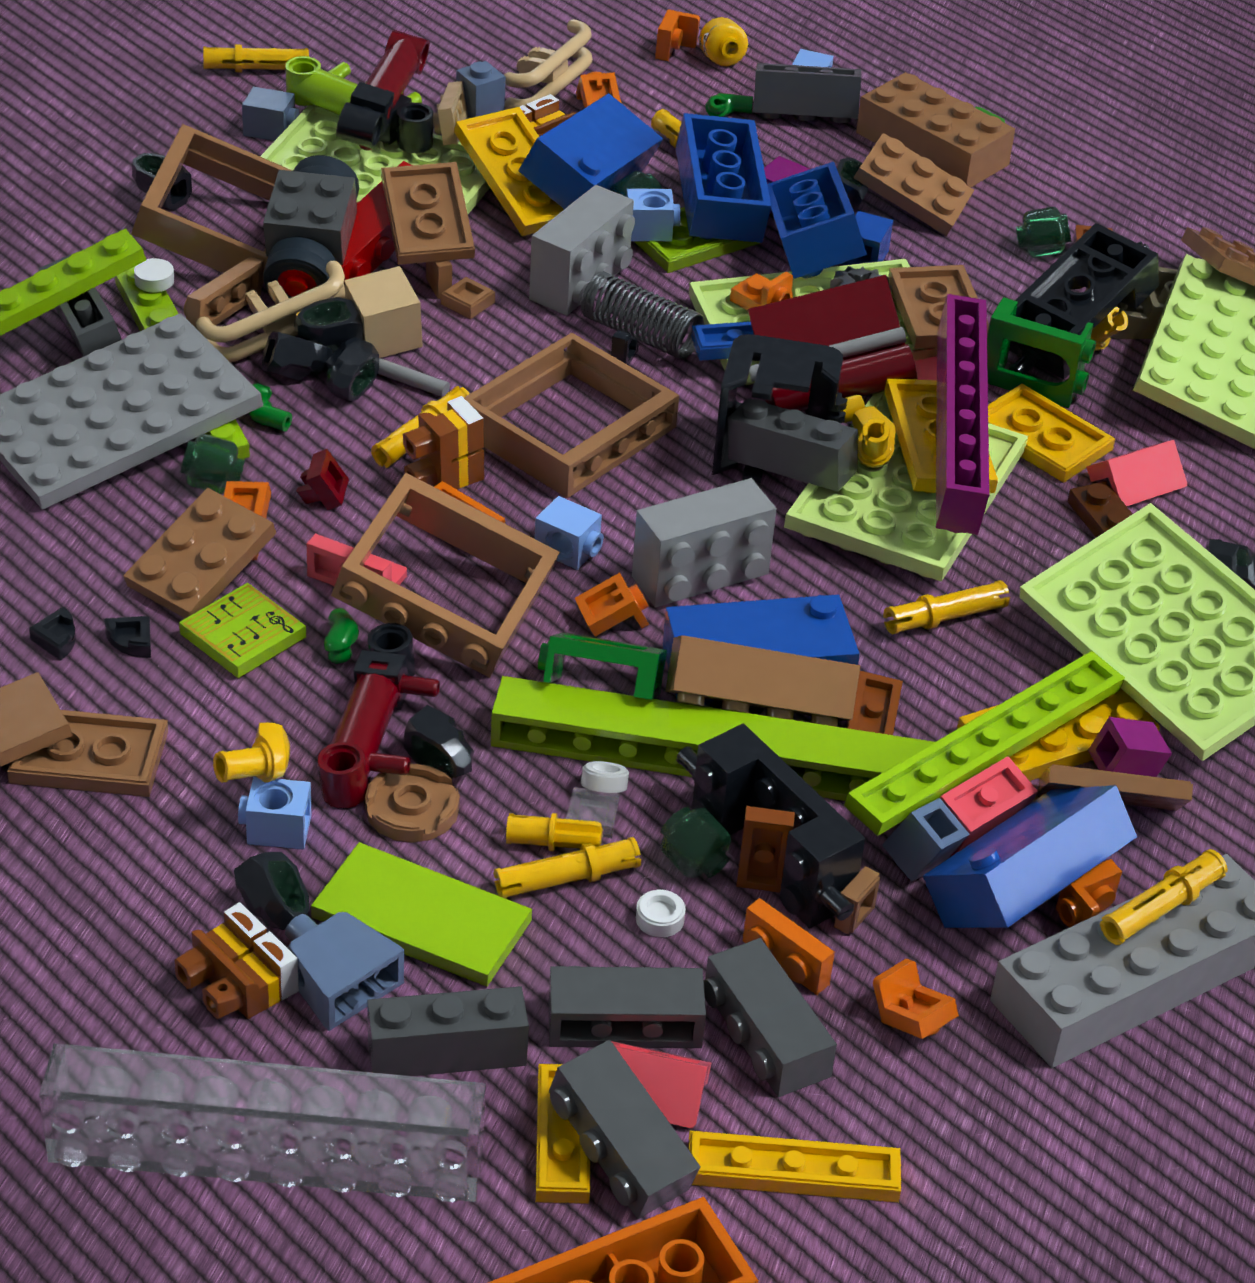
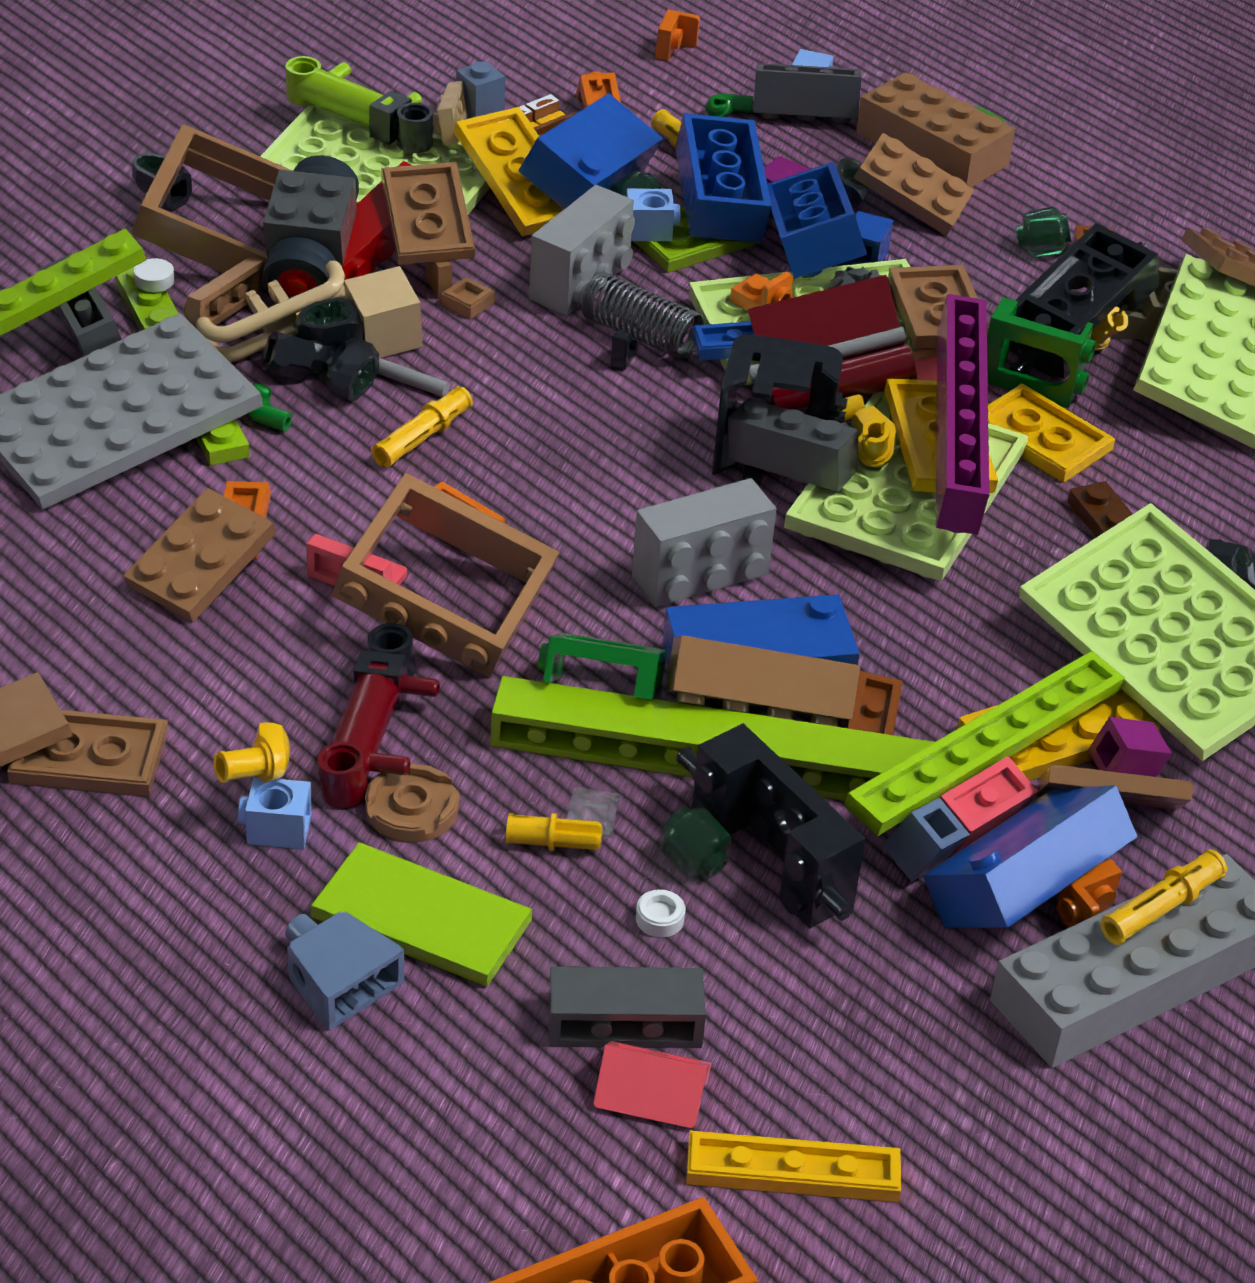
(55, 633): black tile -> none
(130, 635): black tile -> none
(211, 463): clear green head -> none
(242, 630): lime tile -> none
(242, 962): dark orange hips -> none
(249, 58): yellow pin -> none
(263, 1122): clear brick -> none
(268, 113): sand blue brick -> none
(272, 888): black rock -> none
(323, 481): dark red tile -> none
(341, 636): green arm -> none
(372, 102): piece -> none
(437, 742): black rock -> none
(447, 446): dark orange hips -> none
(448, 1032): dark grey brick -> none
(551, 66): tan piece -> none
(560, 1160): yellow tile -> none
(570, 530): light blue brick -> none
(586, 863): yellow pin -> none
(604, 777): white tile -> none
(611, 604): orange bracket -> none
(623, 1129): dark grey brick -> none
(651, 416): medium nougat window -> none
(723, 41): yellow head -> none
(764, 848): dark orange plate -> none
(769, 1017): dark grey brick -> none
(796, 950): orange plate -> none
(862, 893): medium nougat tile -> none
(908, 1004): orange bracket -> none
(931, 610): yellow pin -> none
(1142, 473): coral panel -> none

